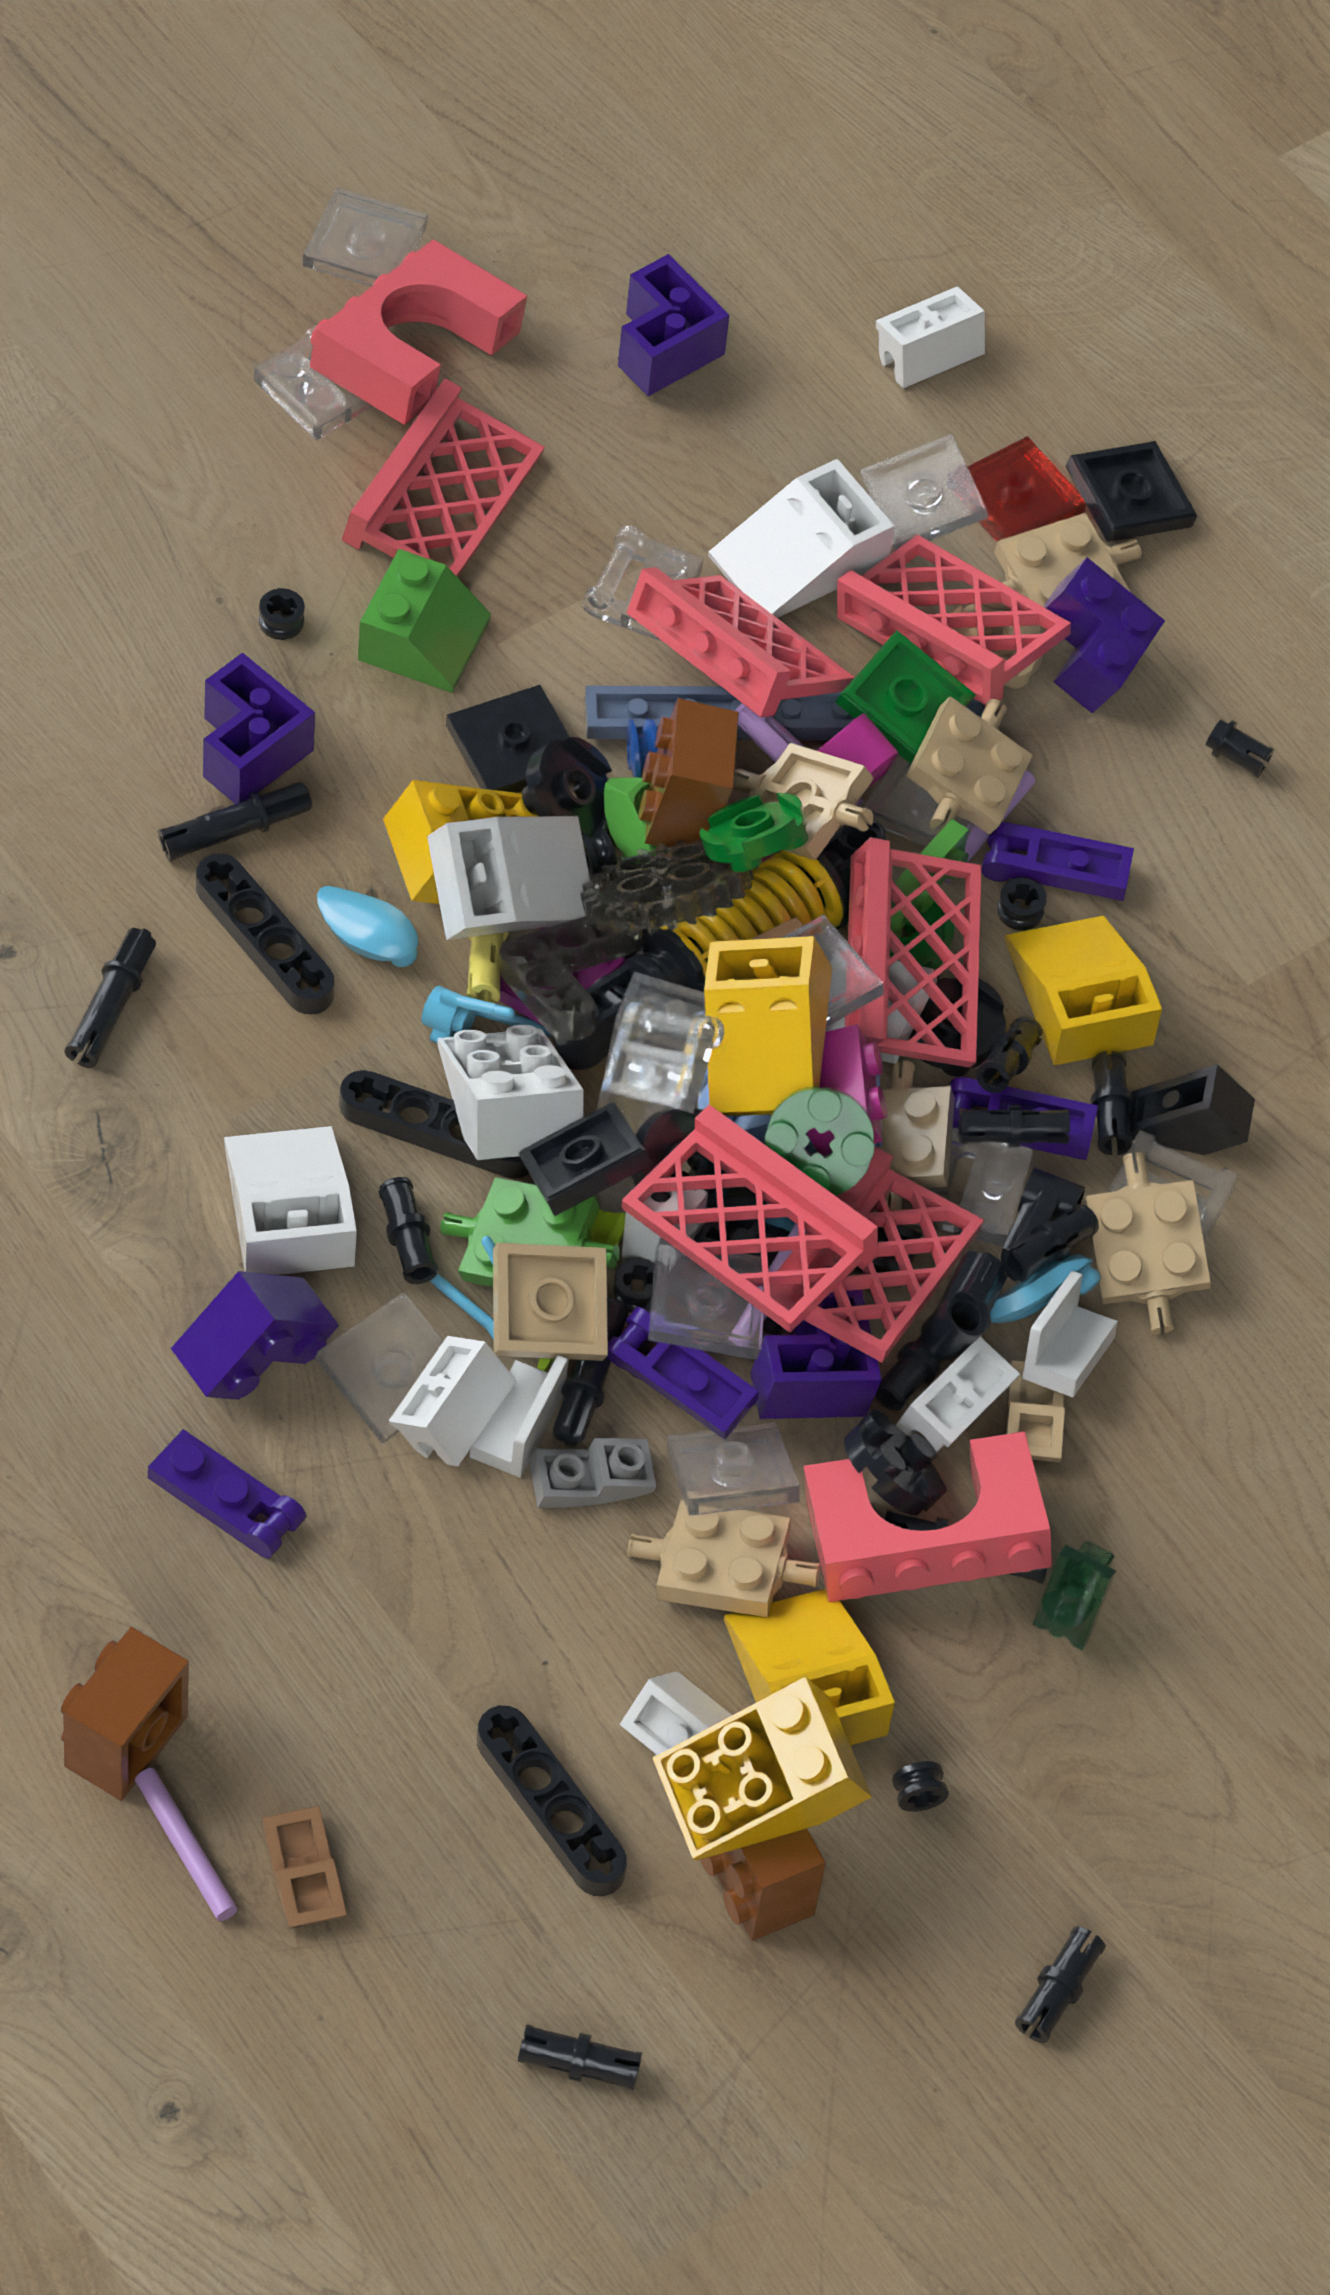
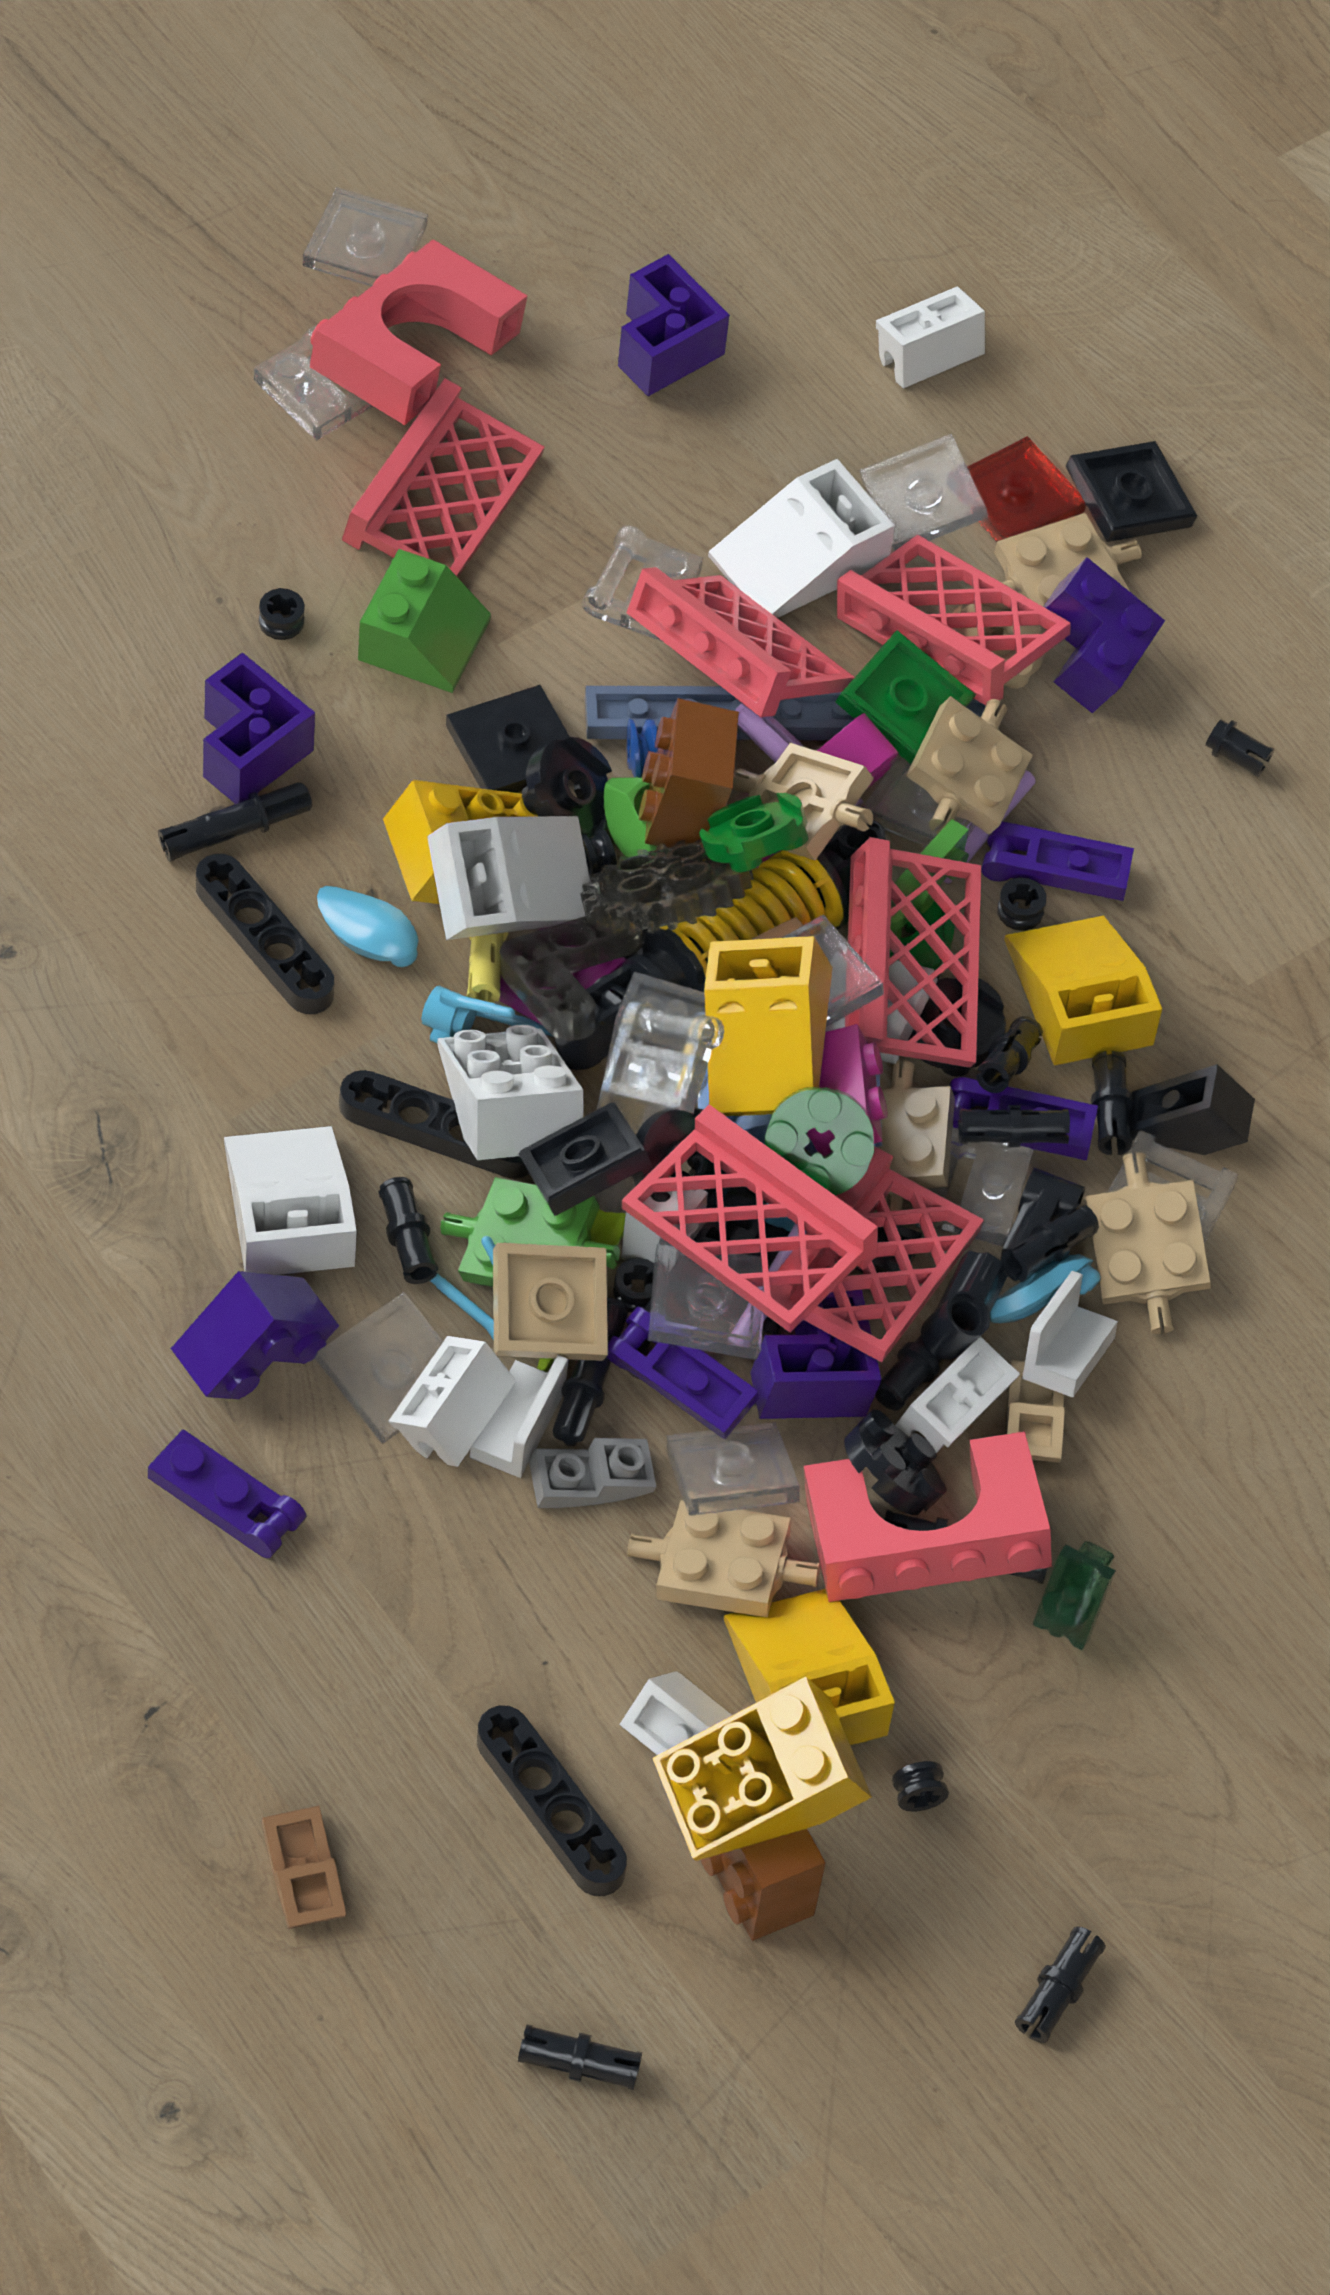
(119, 980): black axle -> none
(124, 1712): dark orange brick -> none
(186, 1844): lavender bar -> none

